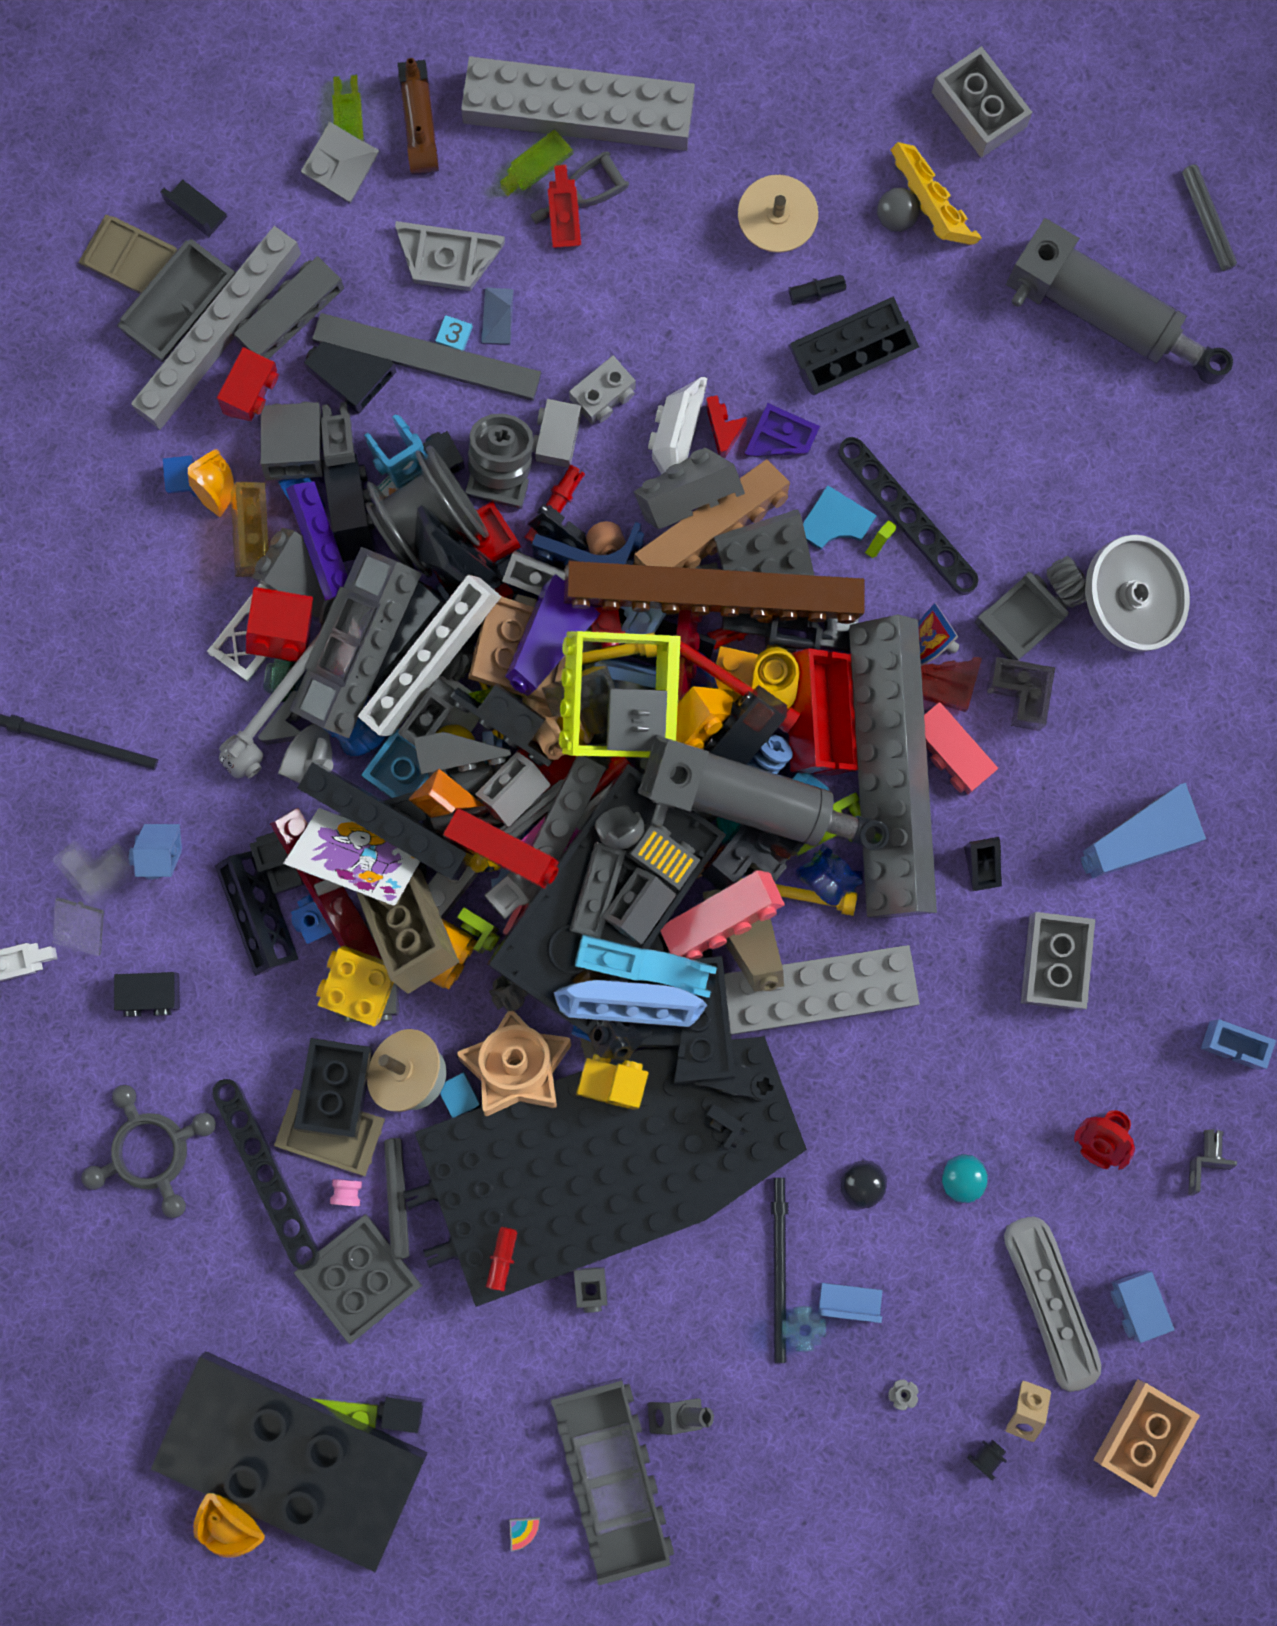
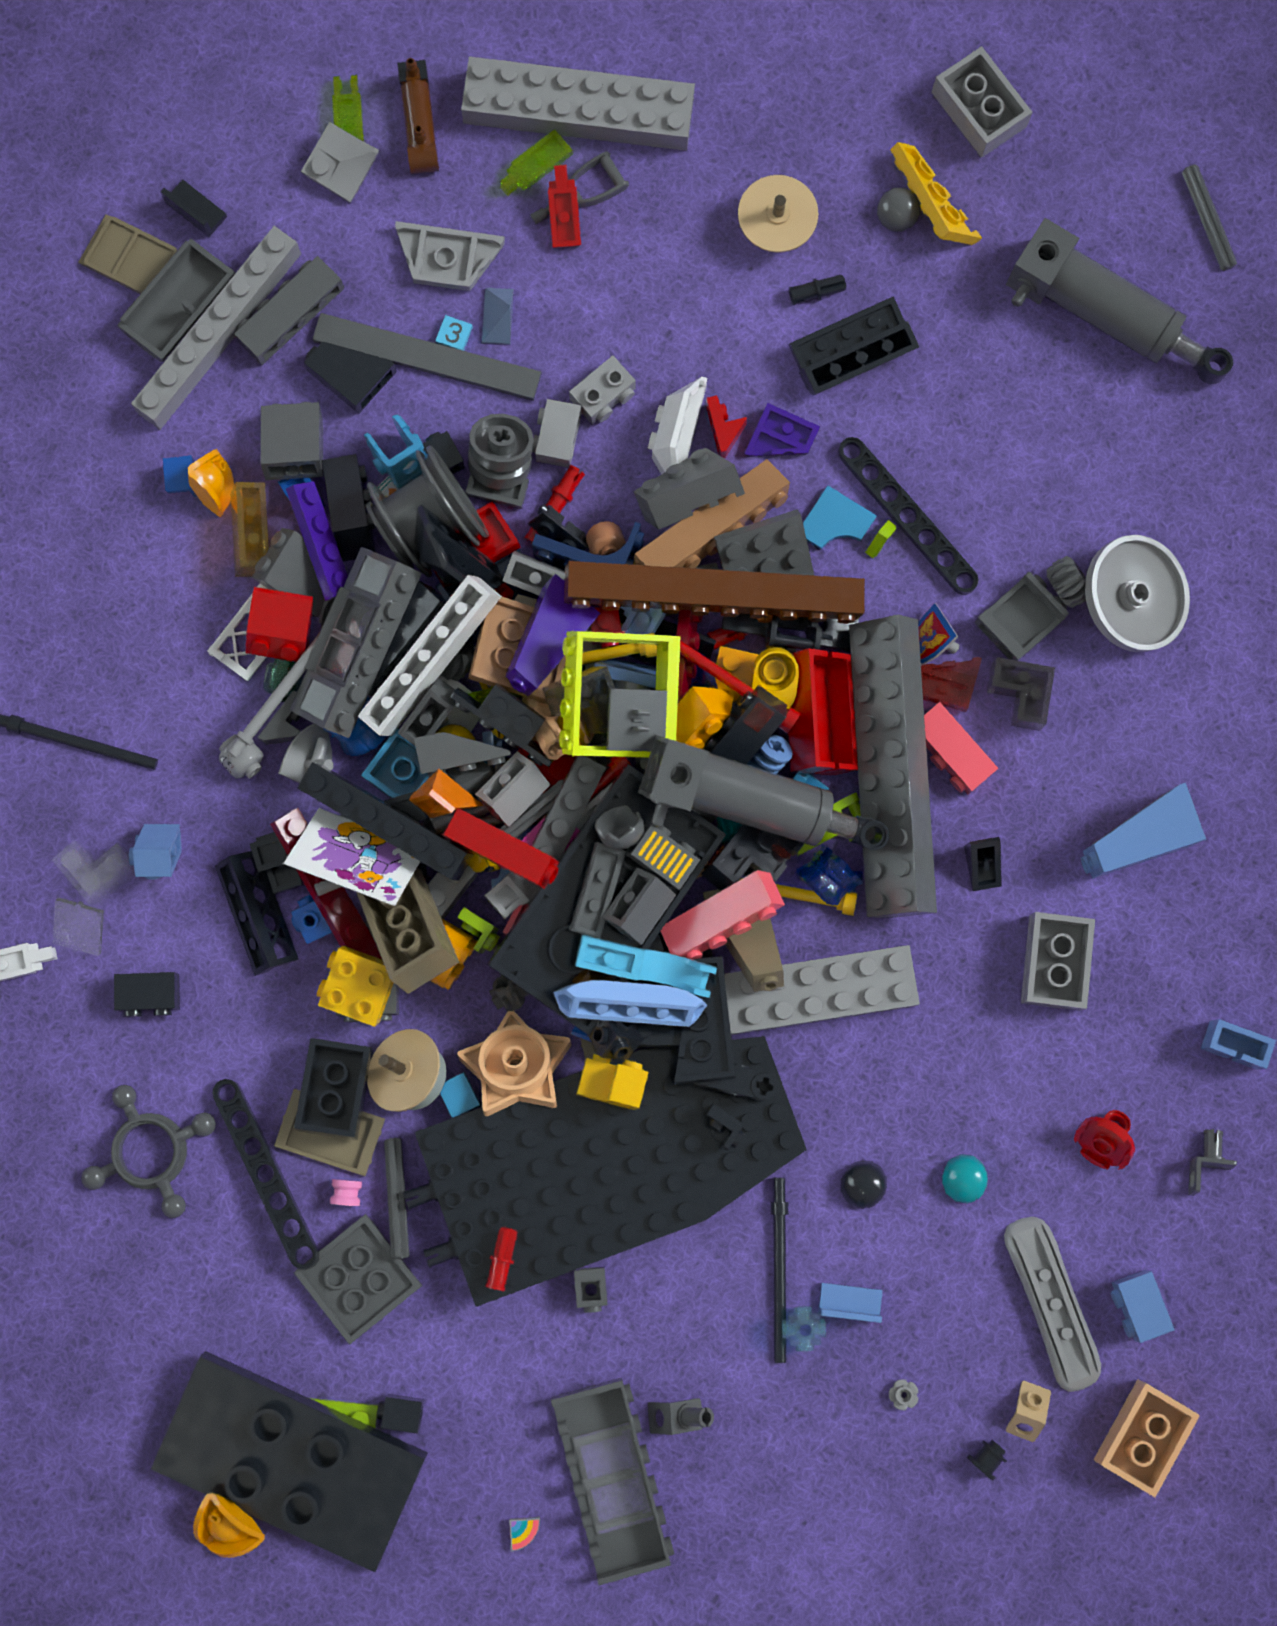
(247, 385): red slope -> none
(337, 436): dark grey hinge -> none

